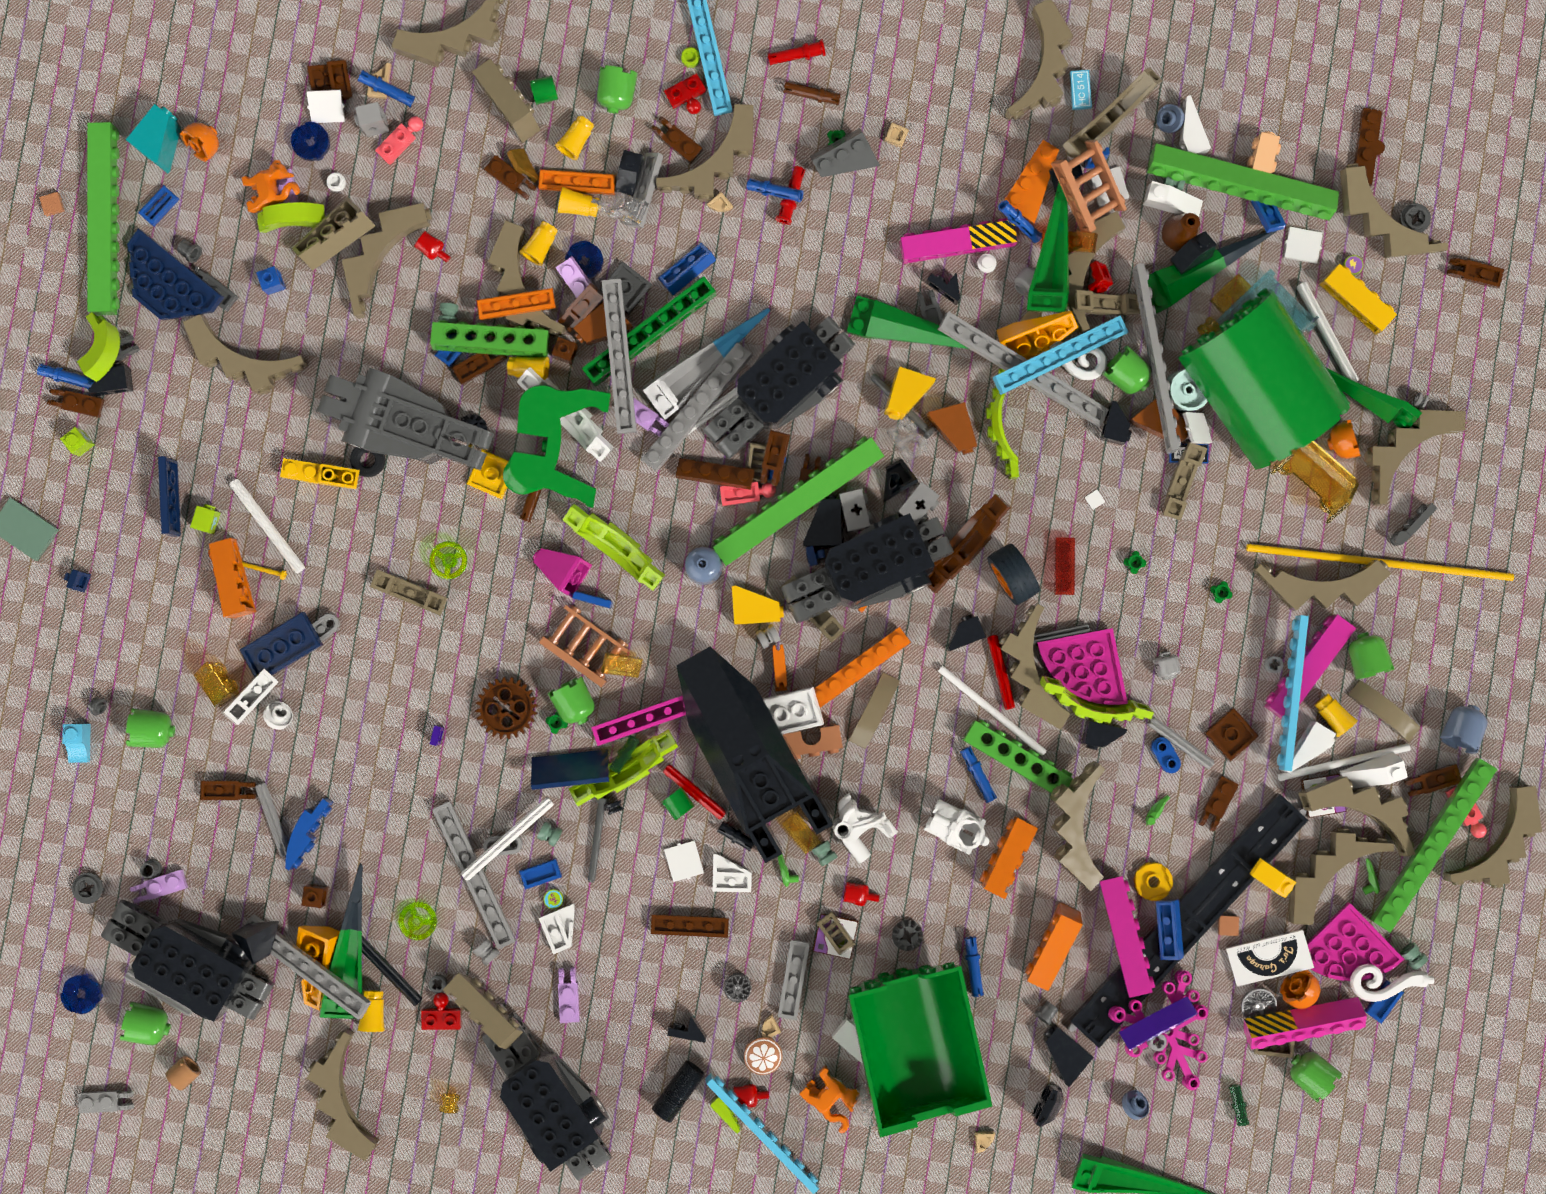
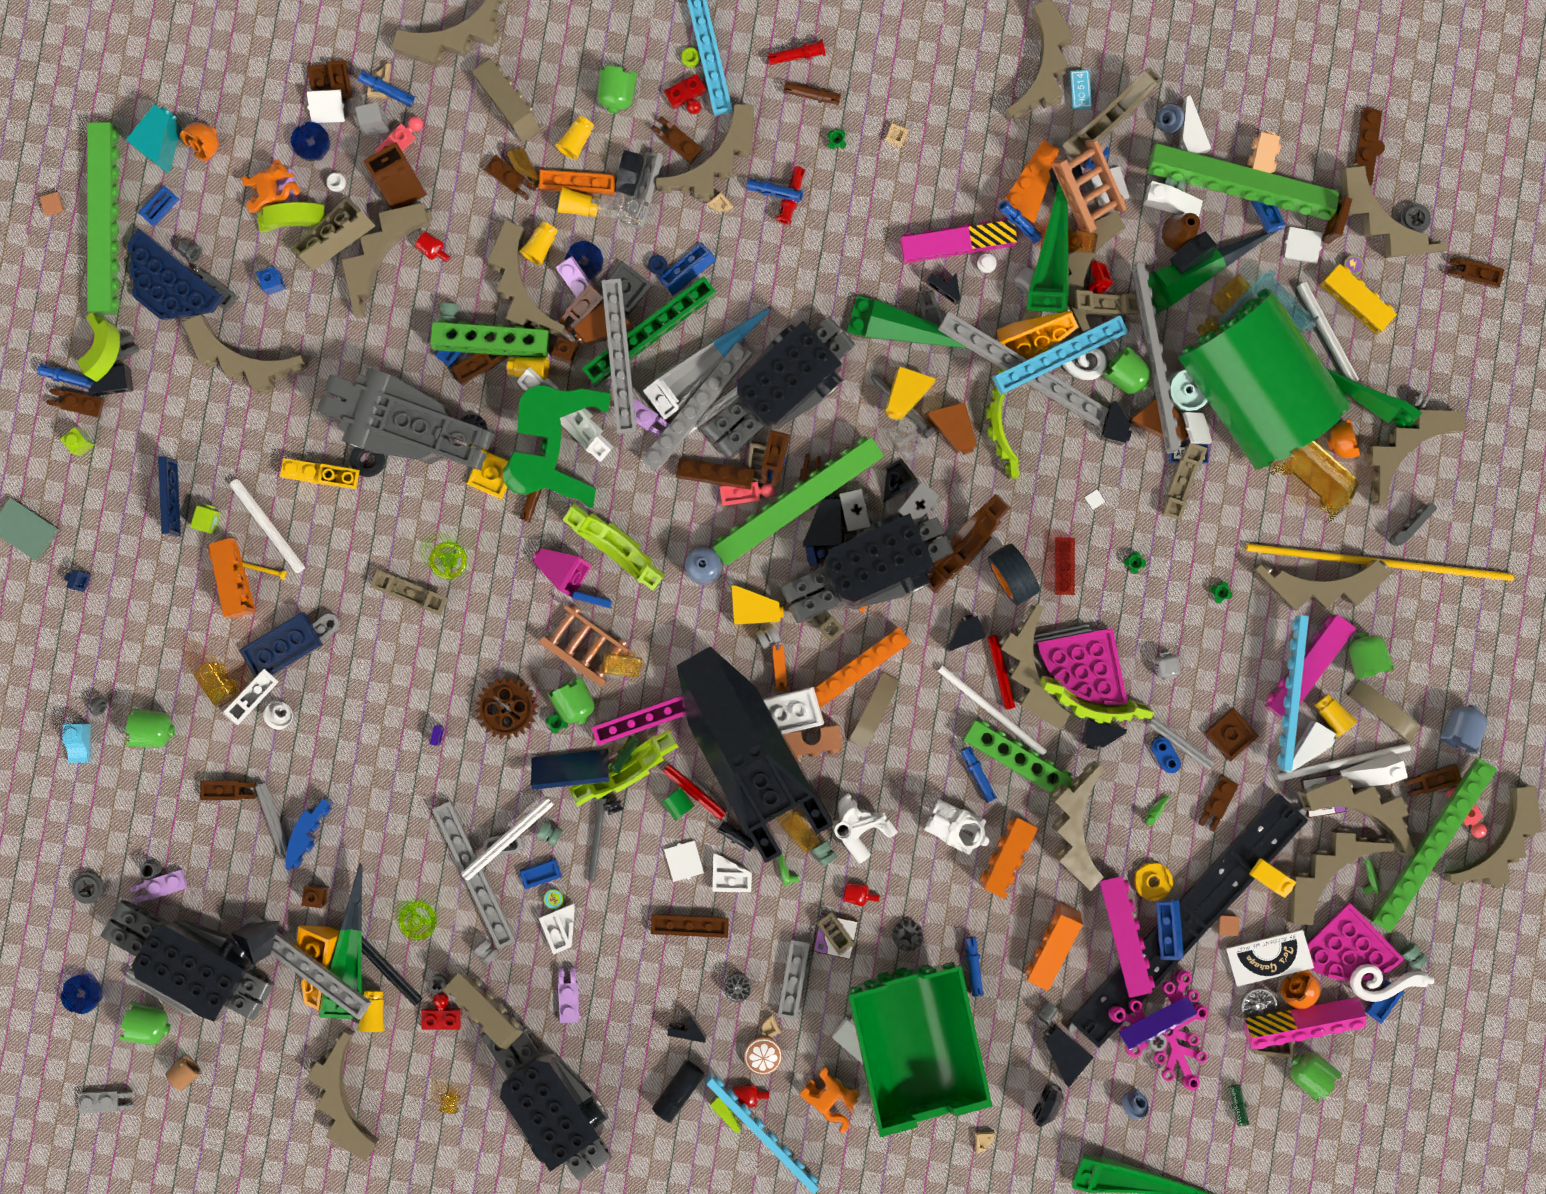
(395, 177): none -> reddish brown slope
(516, 304): orange tile -> none
(544, 90): green piece -> none
(657, 265): none -> dark blue tile
(845, 155): dark grey wedge -> none
(1277, 668): light grey bush -> none
(1336, 225): none -> reddish brown tile

